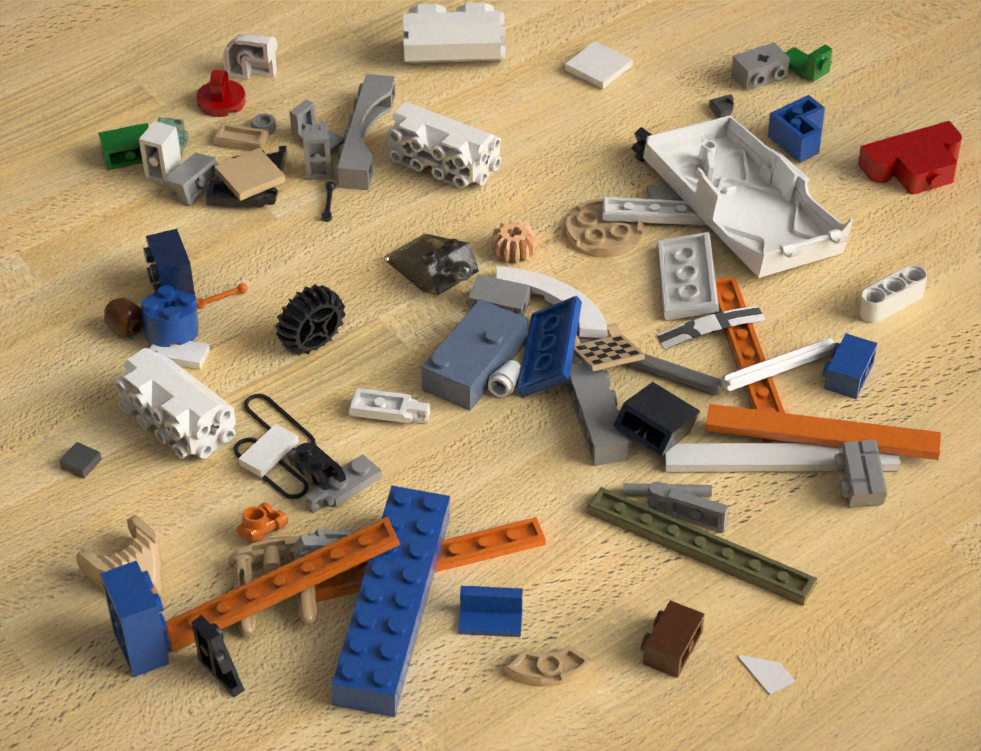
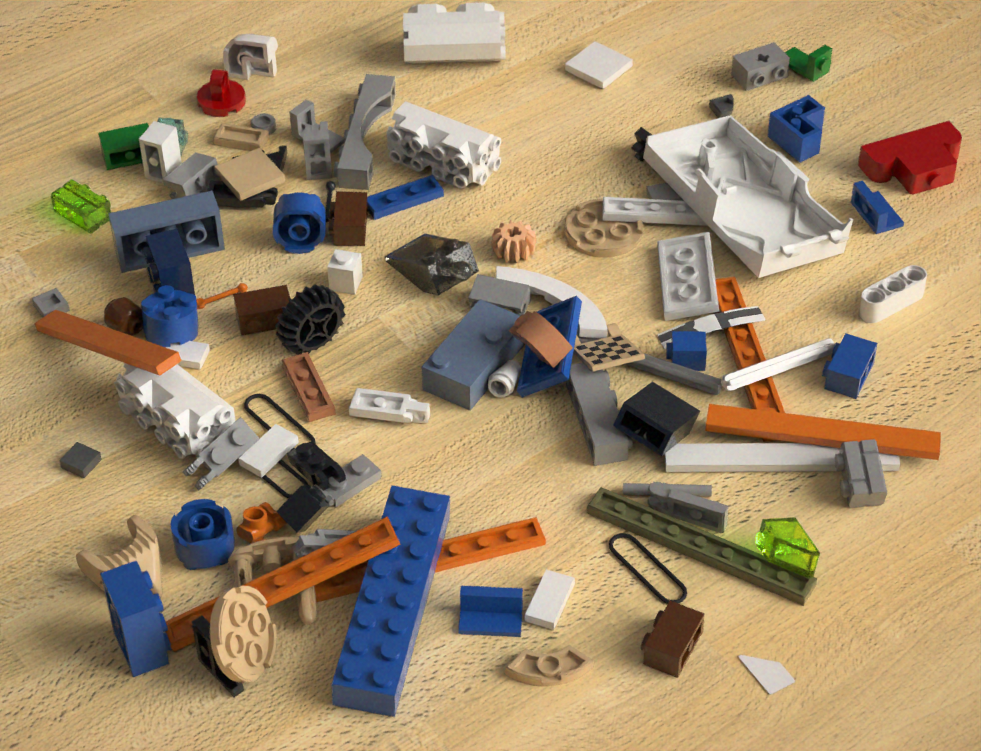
(50, 301): none -> light grey tile
(81, 206): none -> clear neon green brick
(108, 342): none -> orange tile
(193, 216): none -> sand blue brick
(203, 534): none -> blue brick
(223, 451): none -> light grey hinge
(242, 634): none -> tan tile
(259, 308): none -> reddish brown brick
(299, 222): none -> blue brick
(303, 507): none -> black brick
(308, 387): none -> nougat tile
(345, 271): none -> white brick
(349, 218): none -> reddish brown brick
(404, 197): none -> blue tile
(541, 338): none -> nougat brick
(549, 599): none -> white tile
(655, 560): none -> black piece
(688, 349): none -> blue brick
(788, 545): none -> clear neon green slope
(874, 209): none -> blue panel

